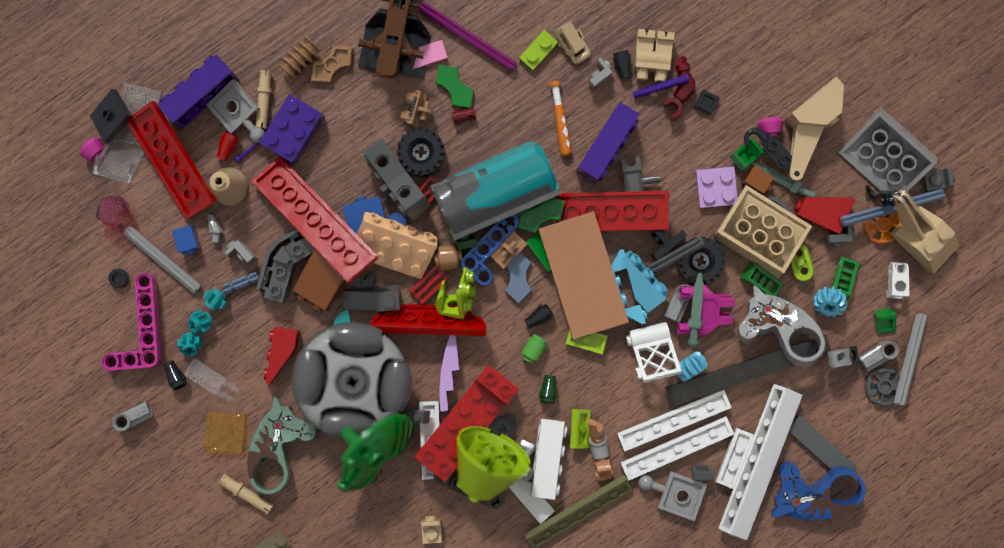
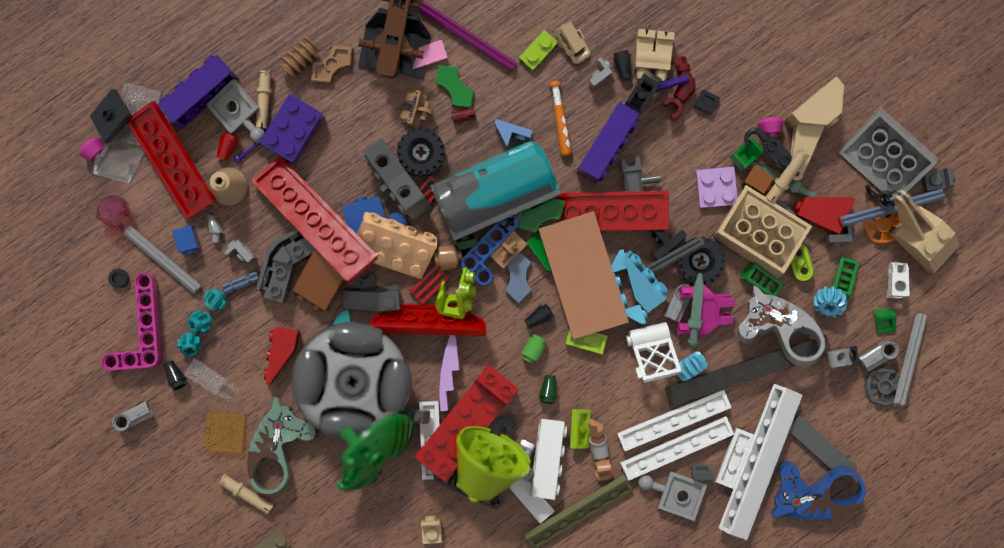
(506, 130): none -> medium blue slope
(643, 92): none -> black brick
(783, 181): none -> tan pin

